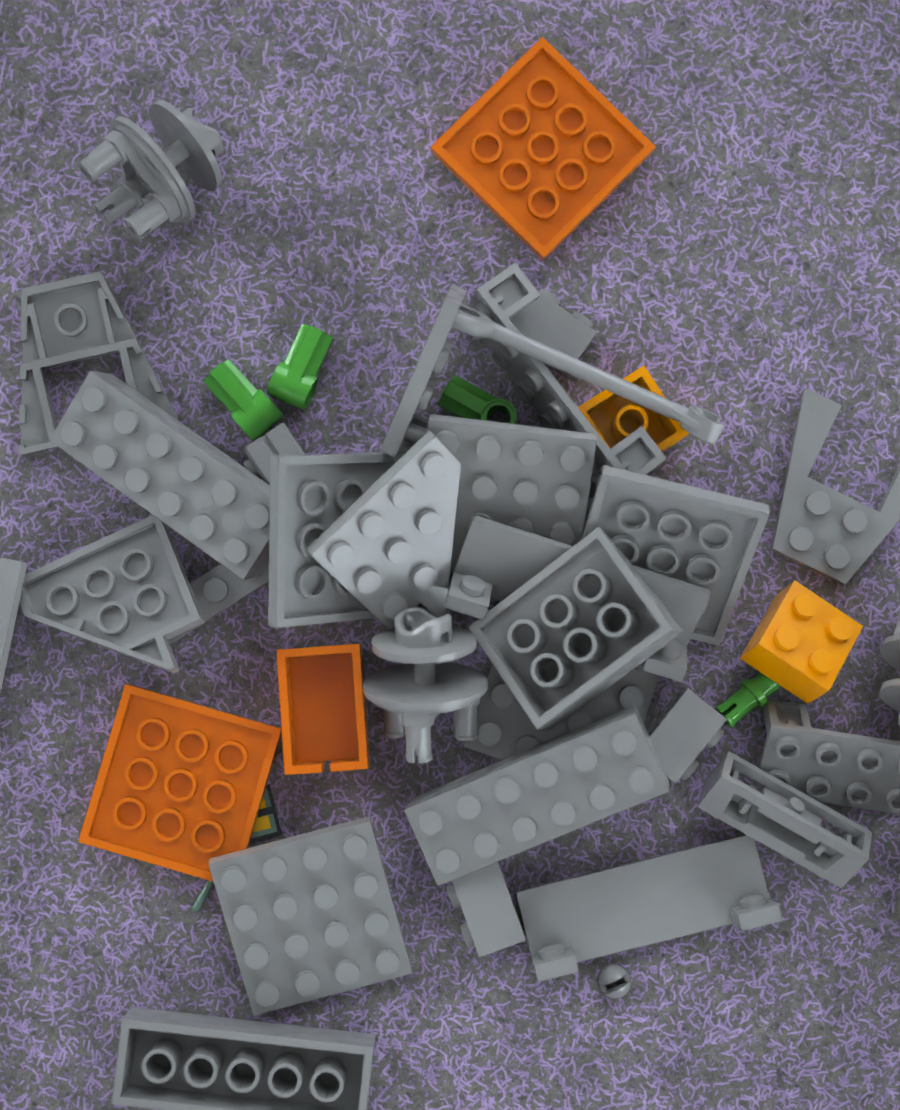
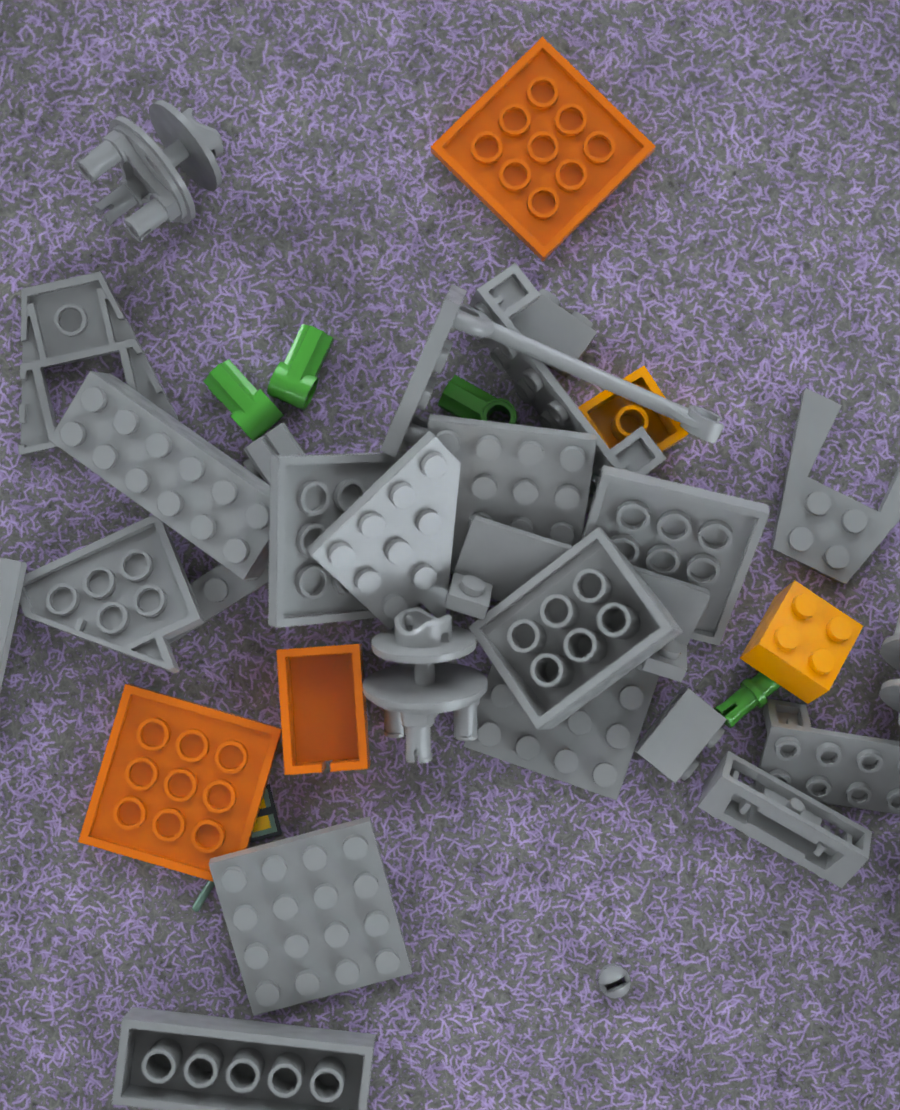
(487, 910): light grey brick -> none
(537, 795): light grey brick -> none
(645, 904): light grey bracket -> none

